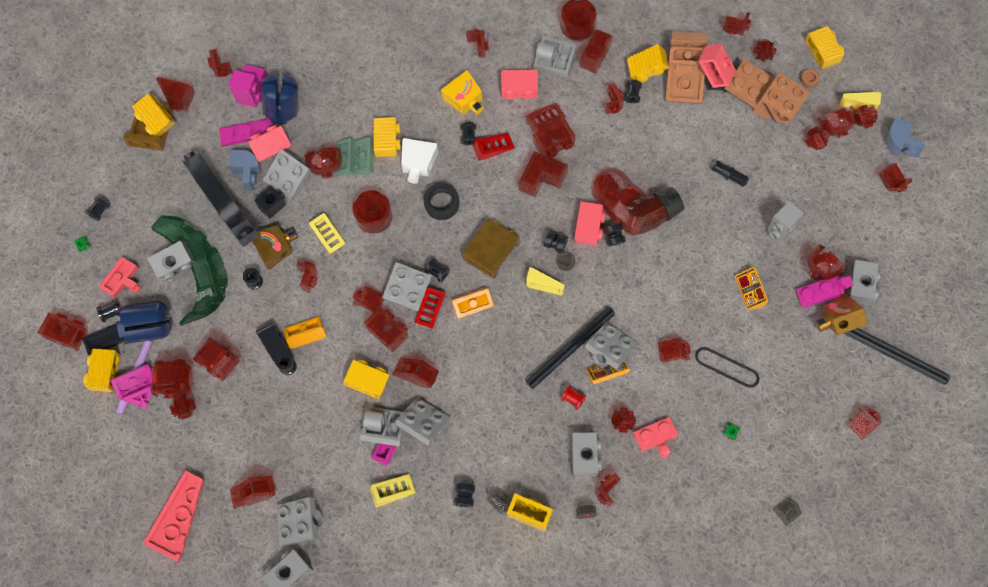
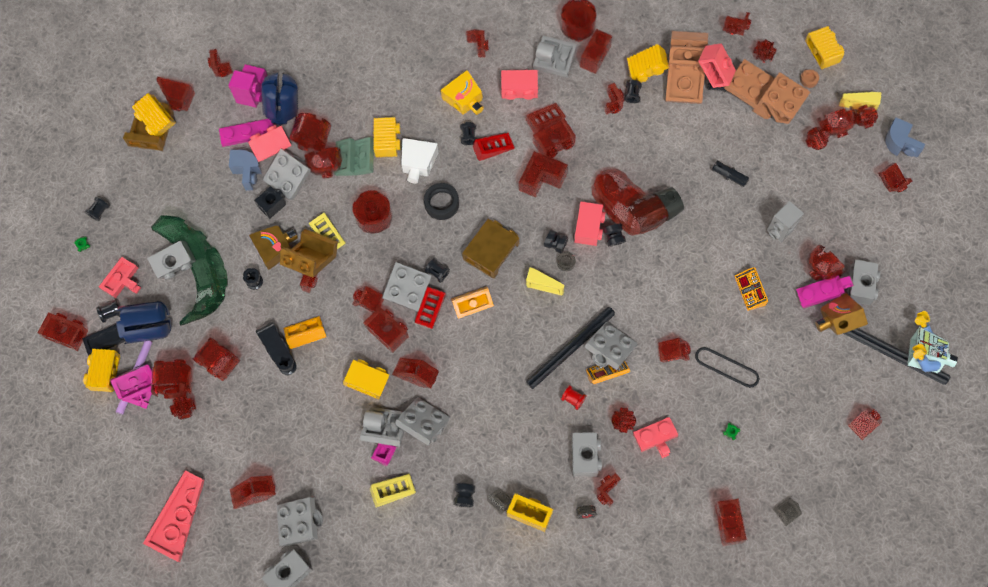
(219, 198): black arch -> none
(310, 132): none -> clear red brick
(310, 254): none -> pearl gold panel
(730, 522): none -> clear red brick
(927, 349): none -> torso

